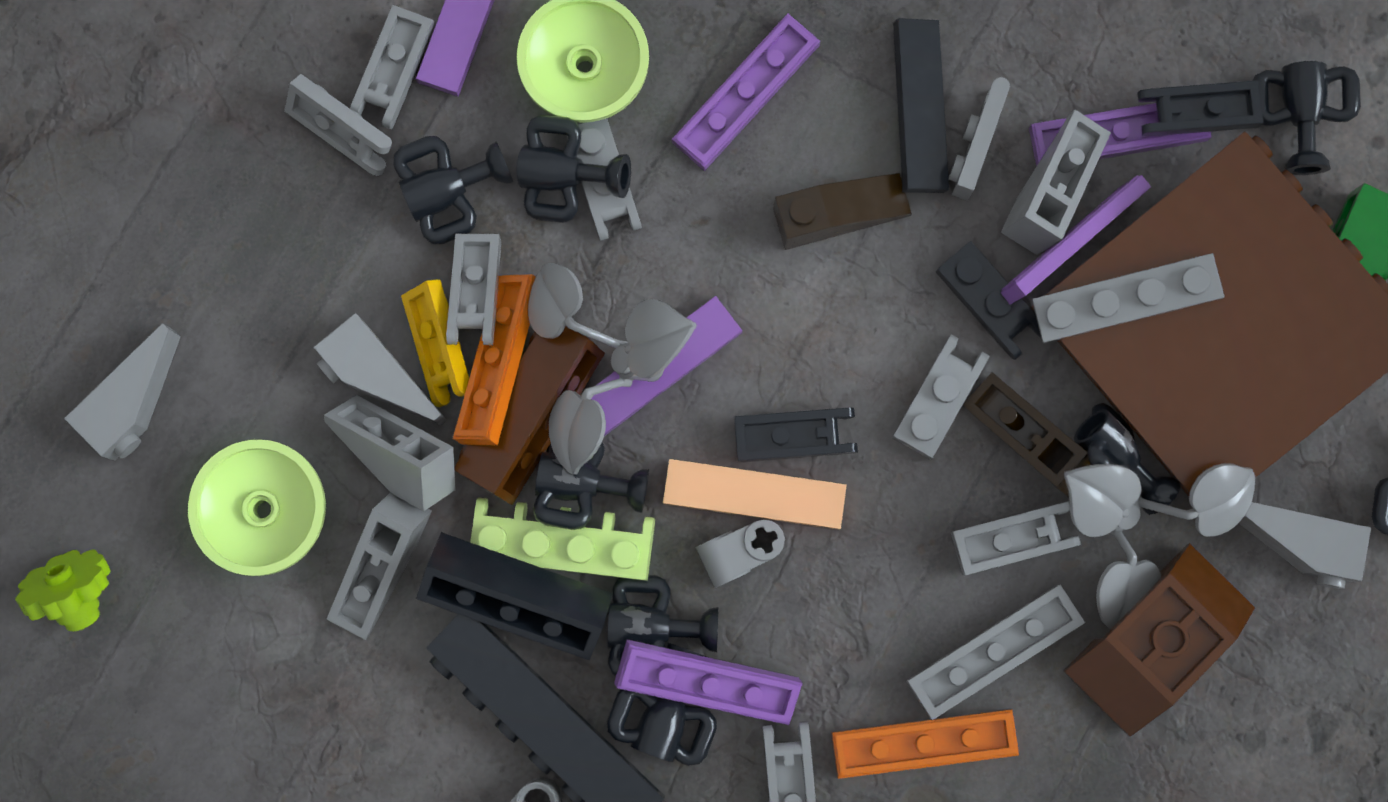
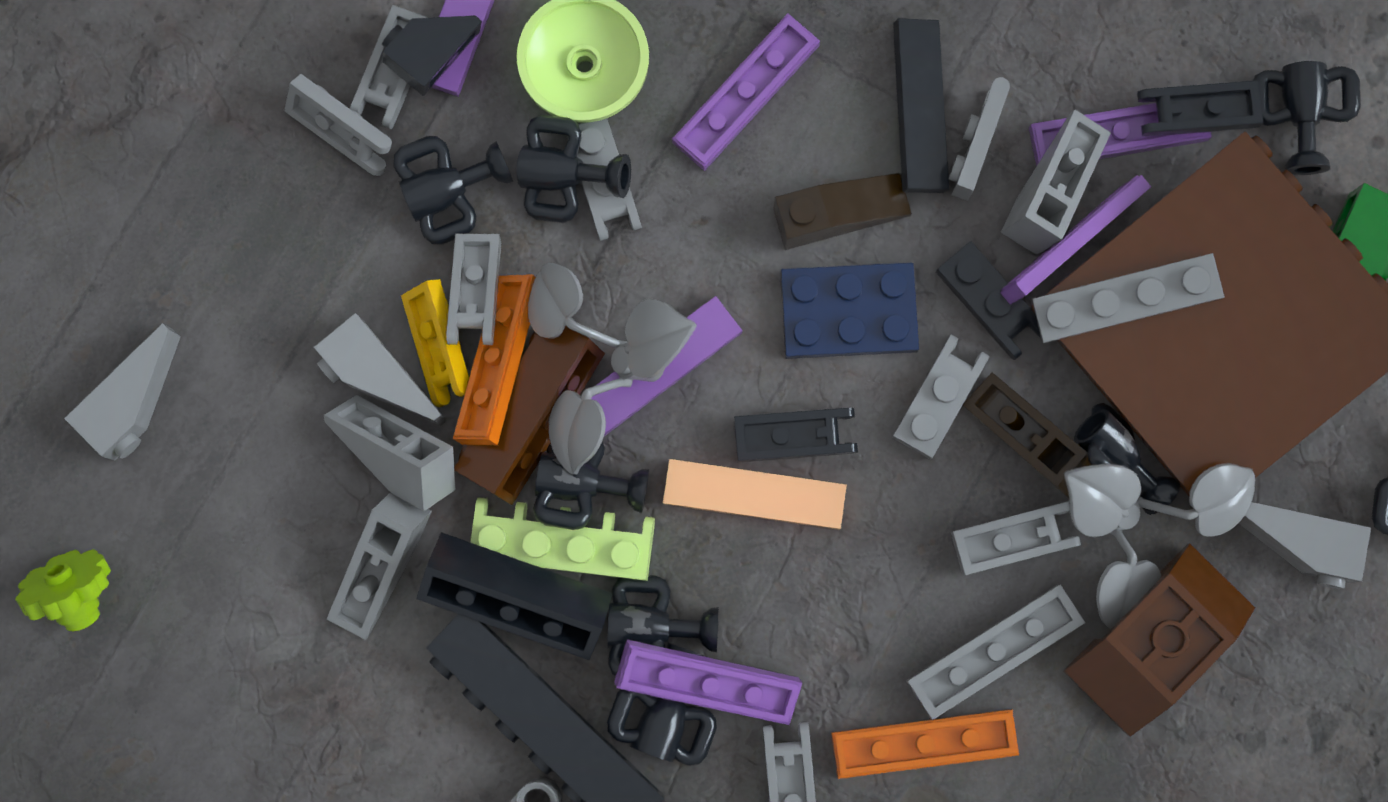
(227, 500): yellowish green dish -> none
(428, 48): none -> black slope
(733, 554): light grey piece -> none
(849, 310): none -> dark blue plate

